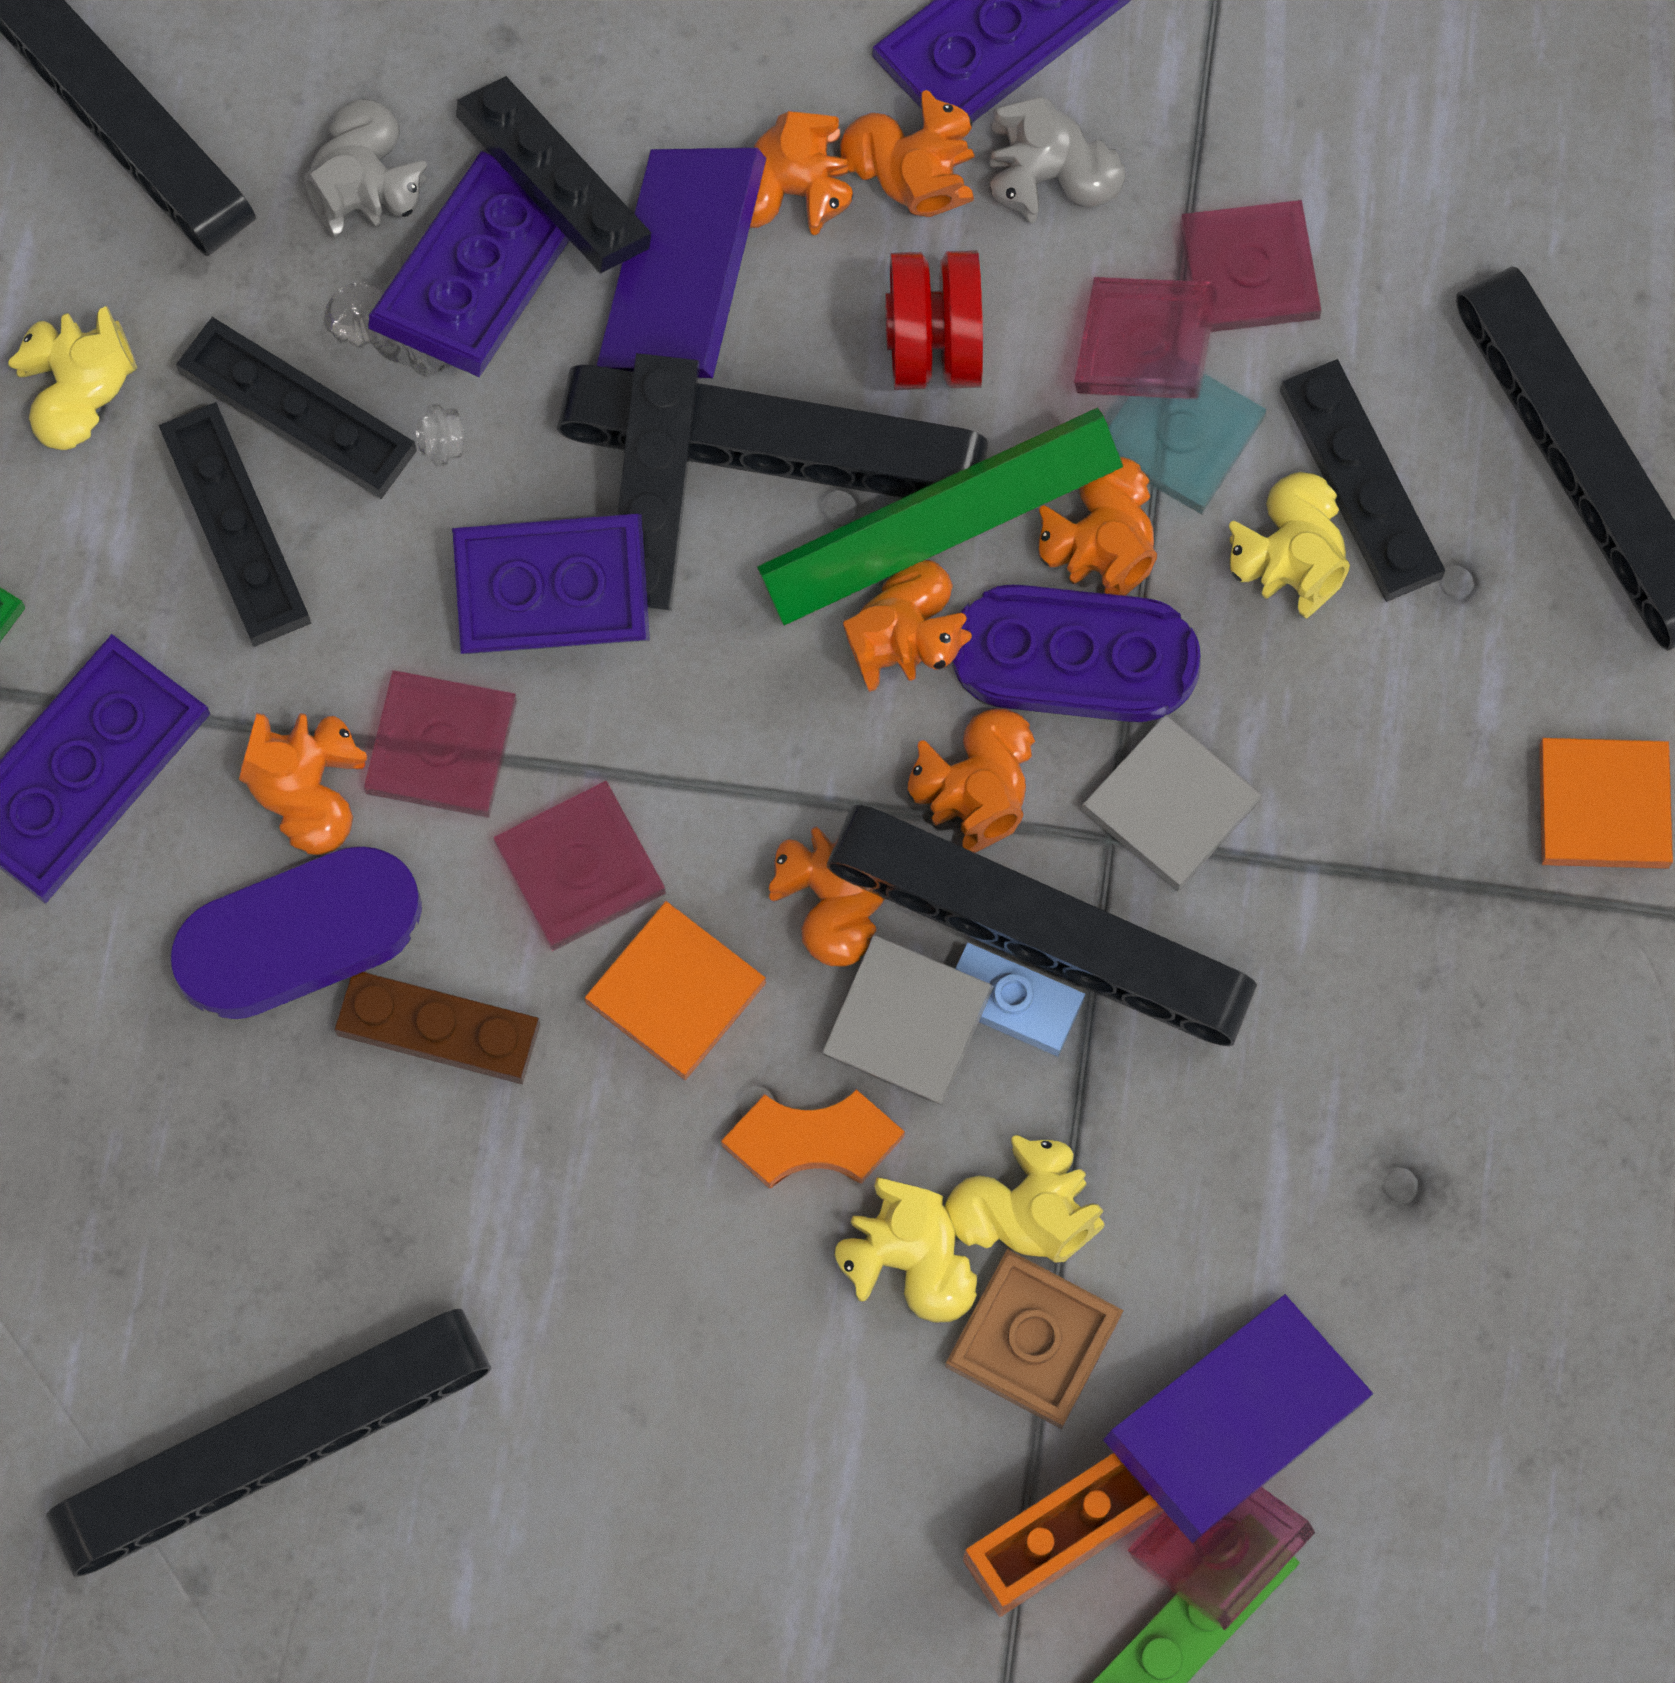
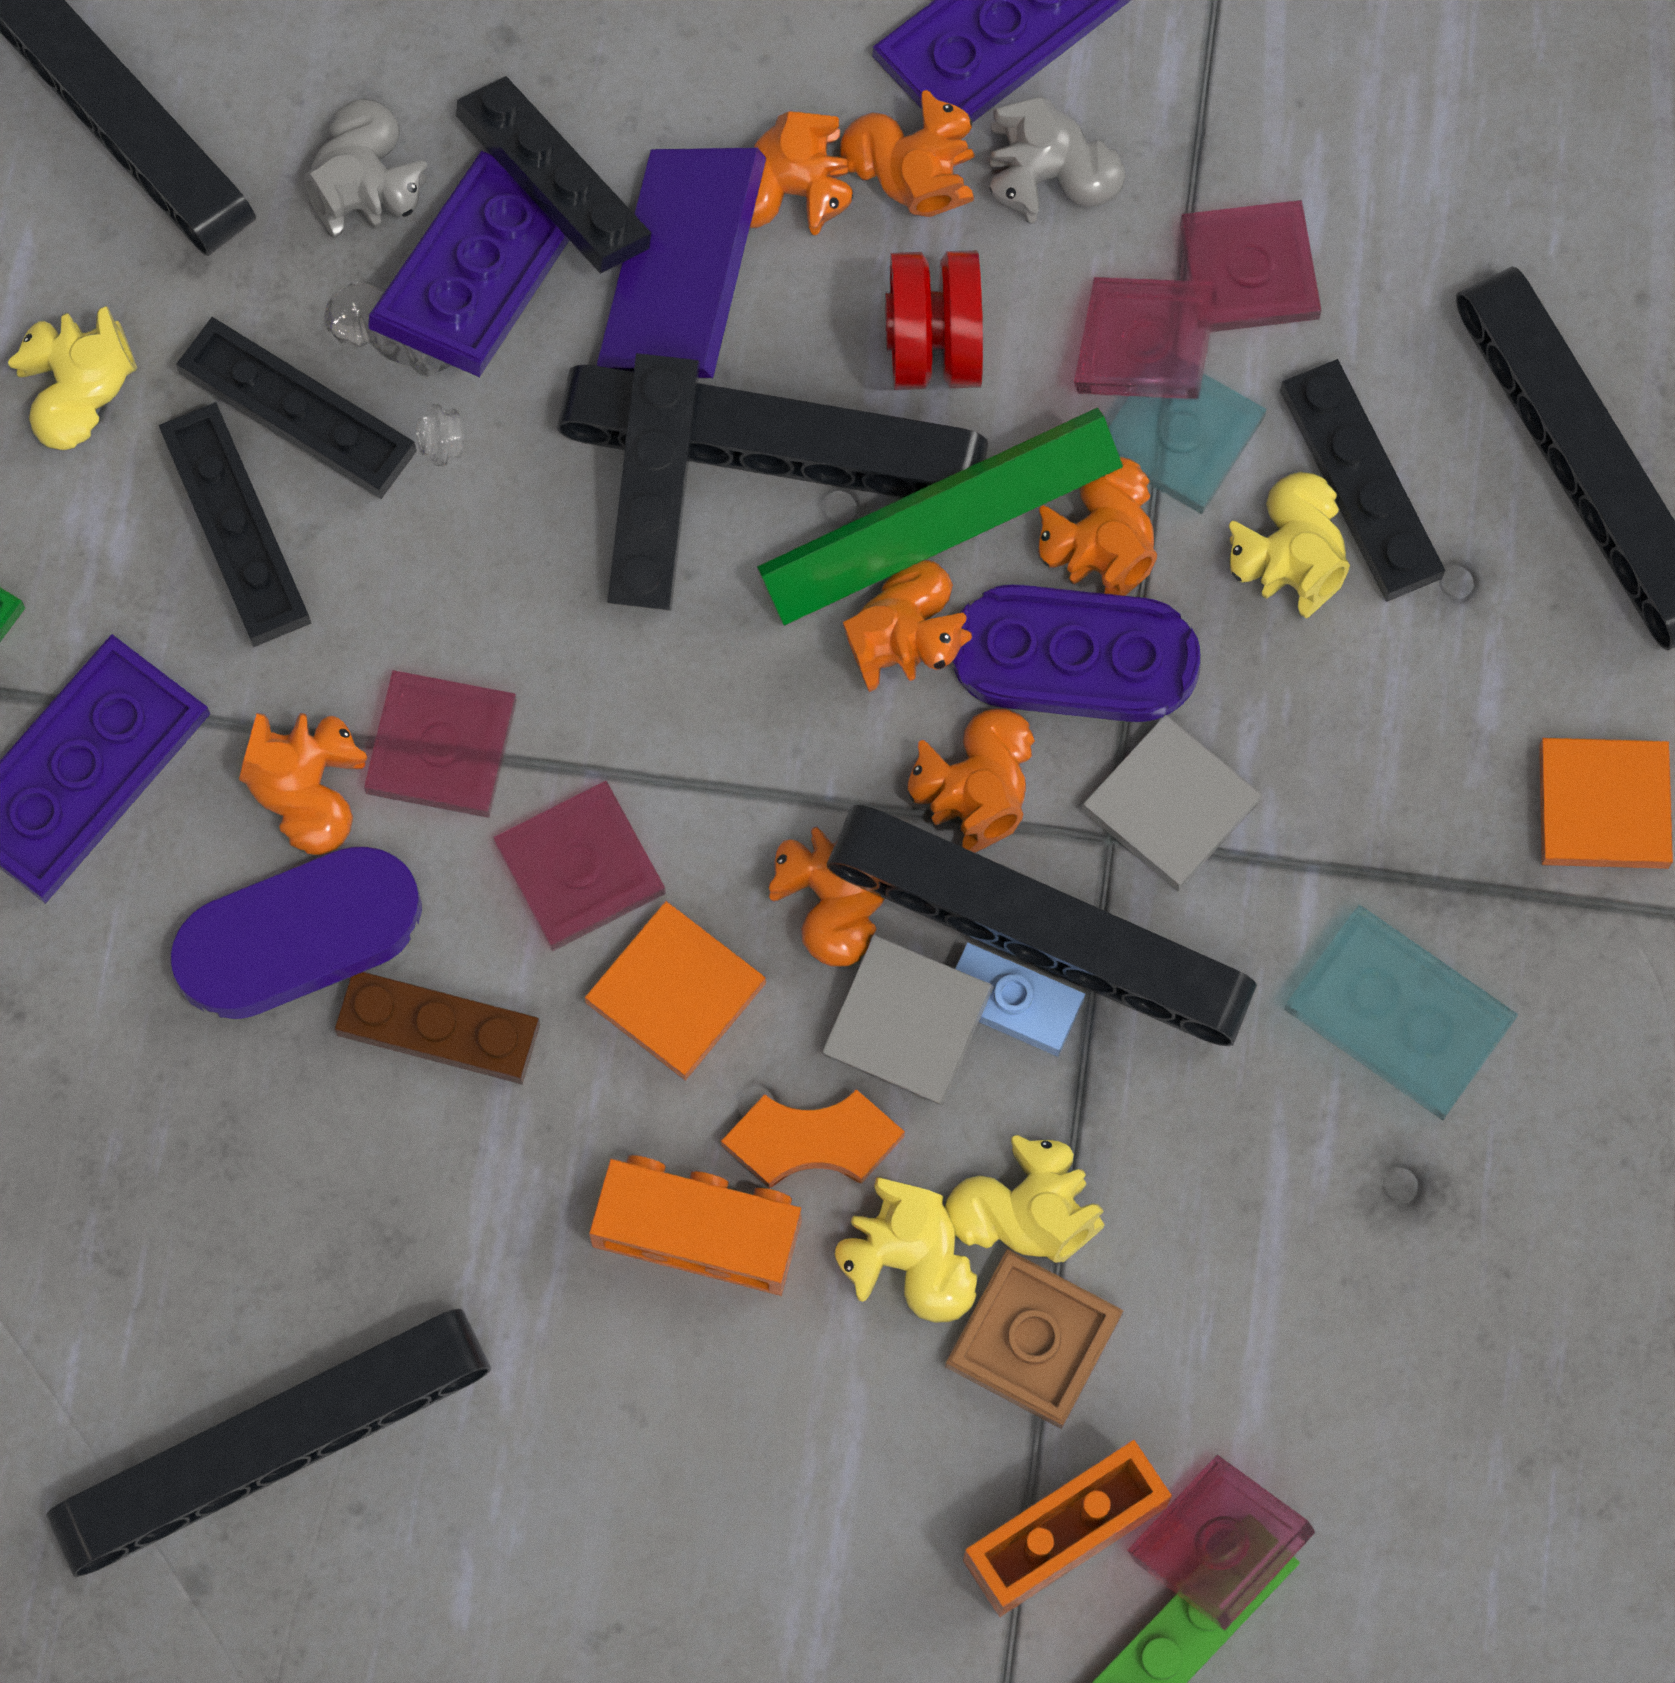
(551, 584): dark purple tile -> none
(696, 1224): none -> orange brick
(1237, 1418): dark purple tile -> none
(1401, 1012): none -> clear light blue tile

